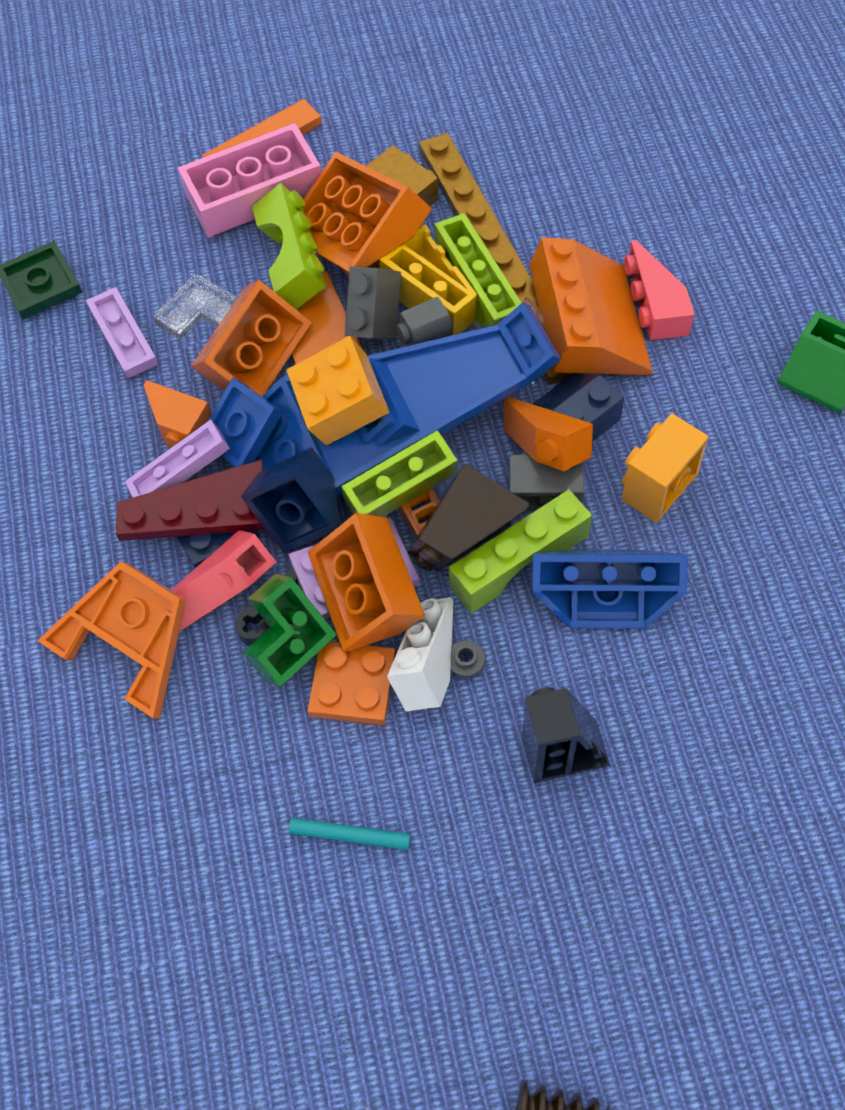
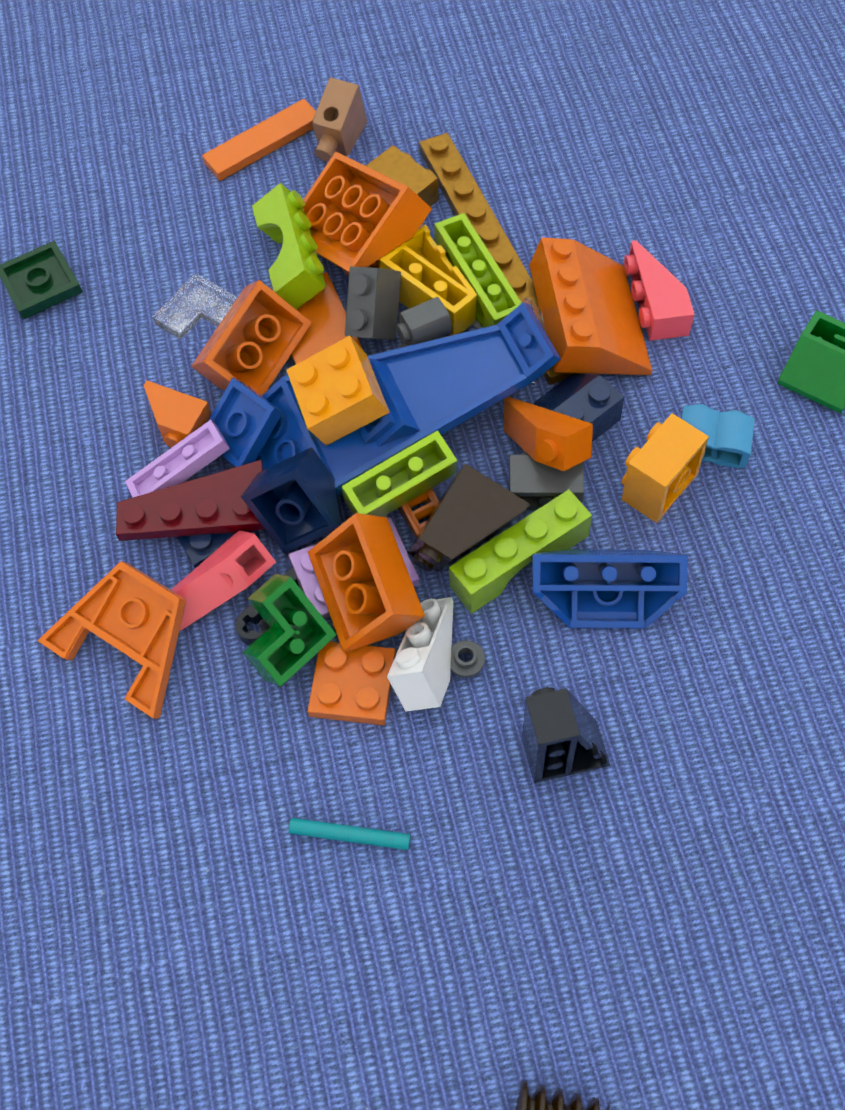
(121, 332): lavender plate -> none
(232, 180): bright pink brick -> none
(338, 119): none -> medium nougat torso
(728, 434): none -> dark azure brick

